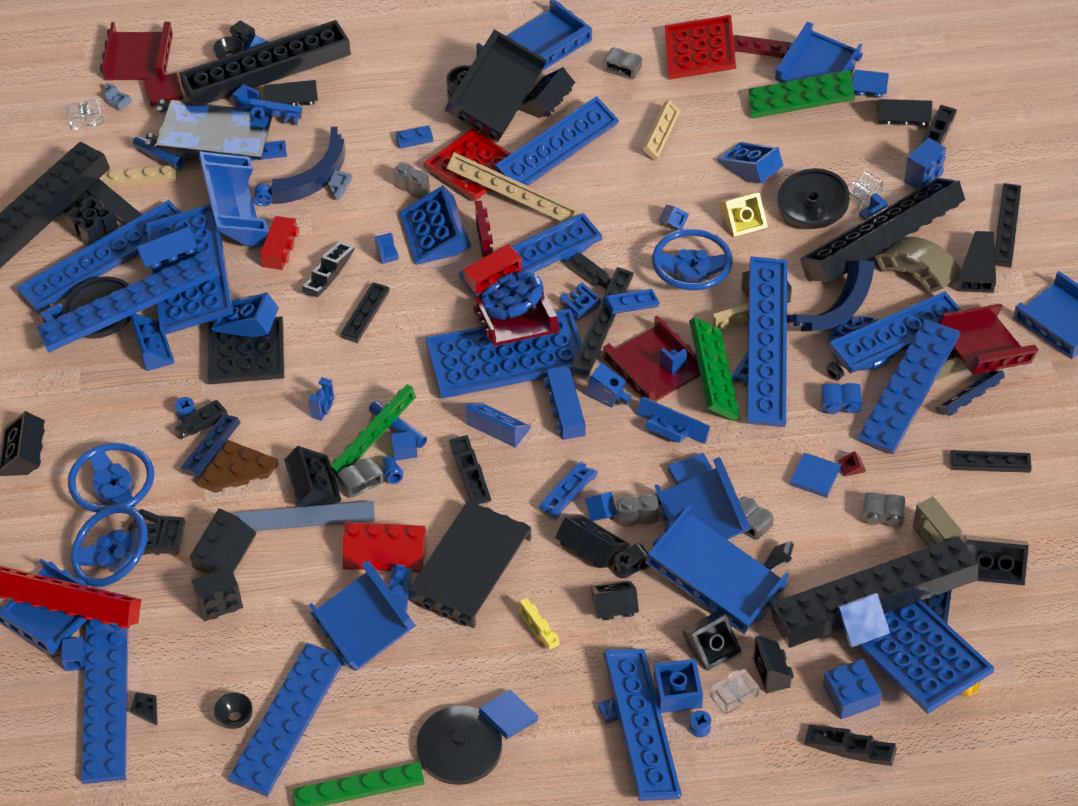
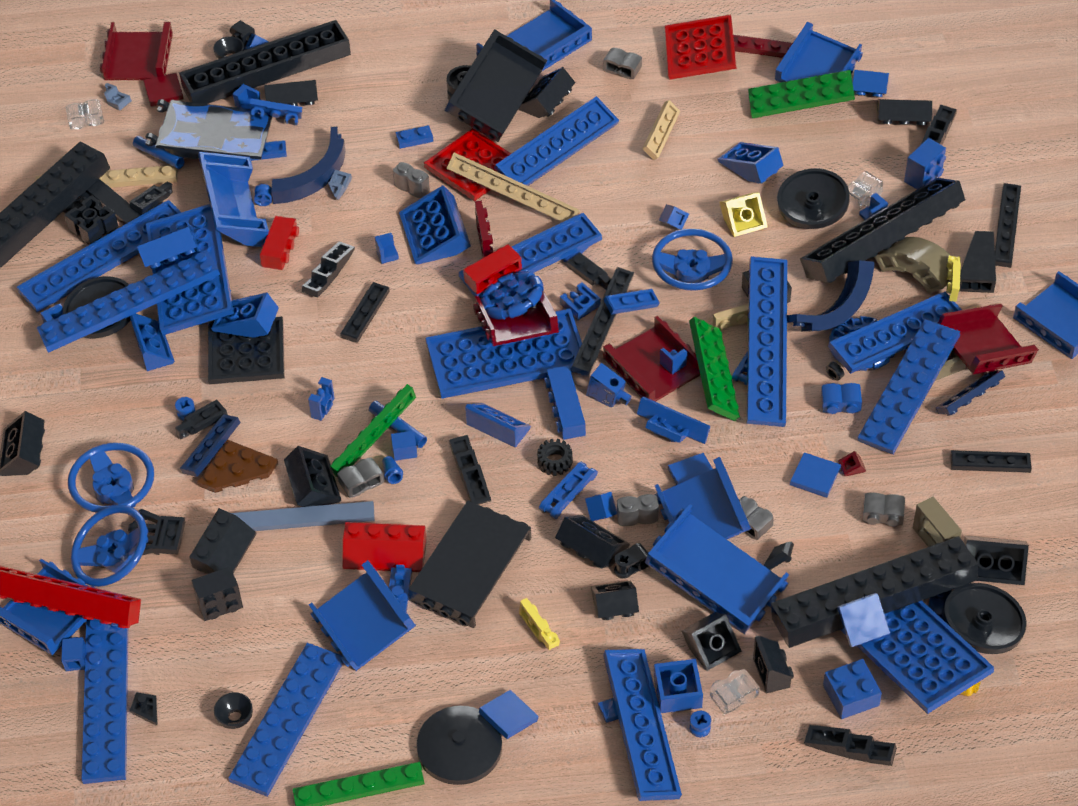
(151, 197): none -> black hinge
(554, 465): none -> black tyre
(954, 276): none -> light yellow hinge
(985, 617): none -> black dish

